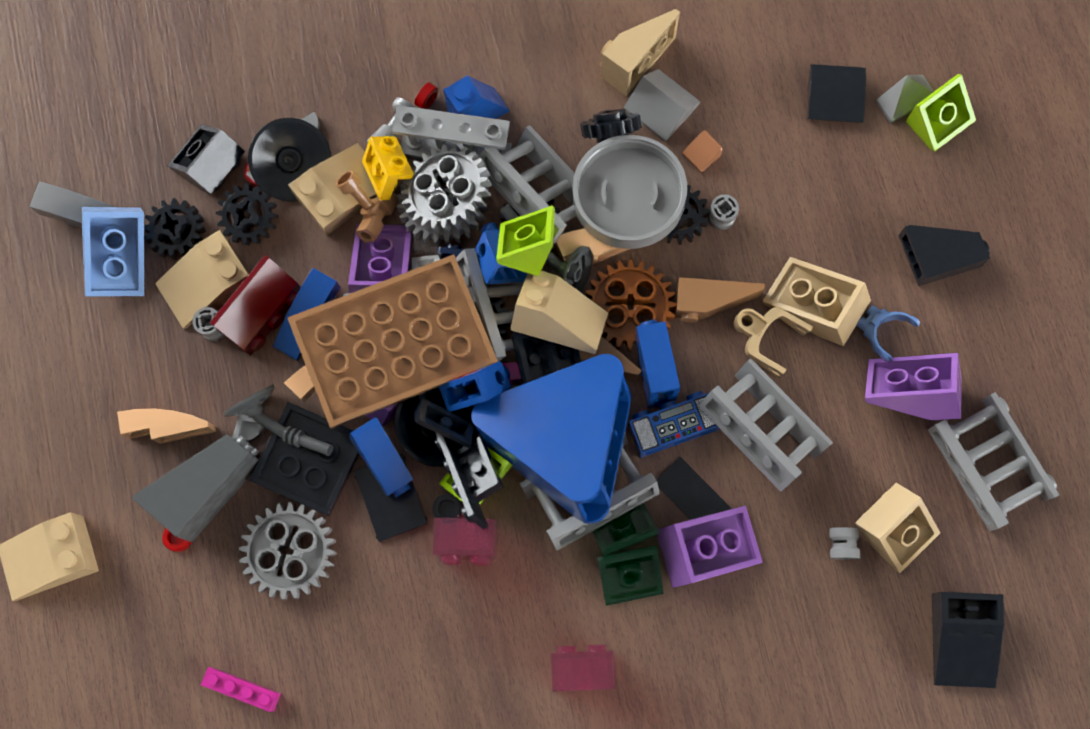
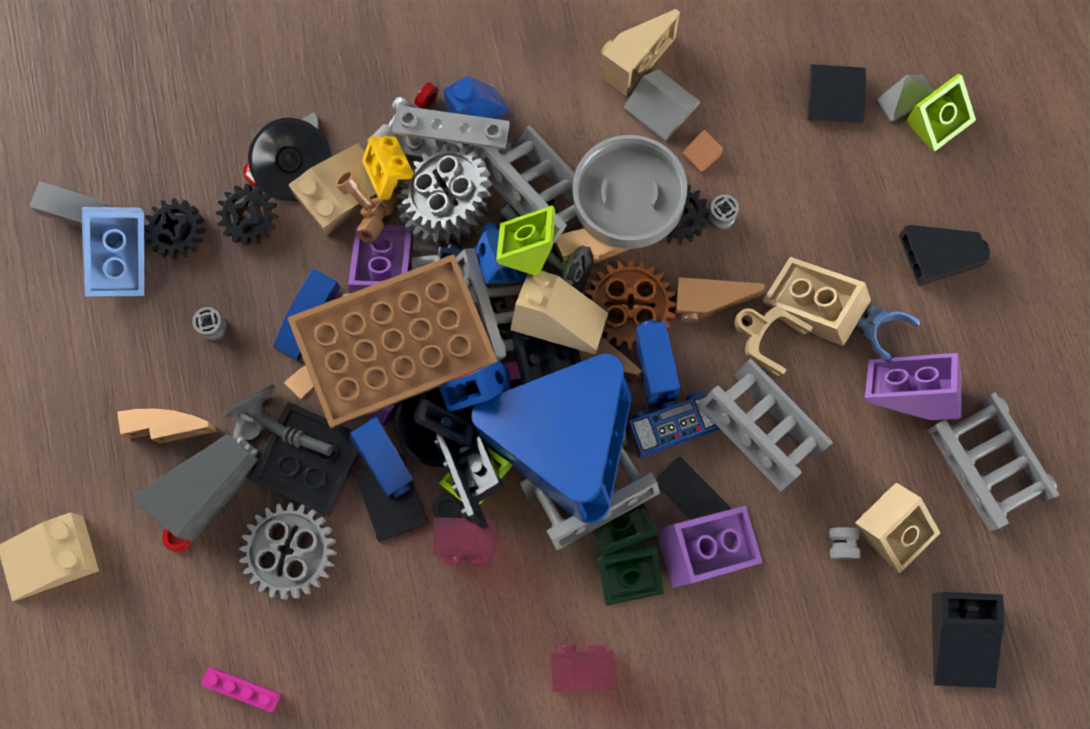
(202, 278): tan slope -> none
(207, 158): slope -> none
(256, 306): dark red slope -> none
(610, 124): black gear -> none

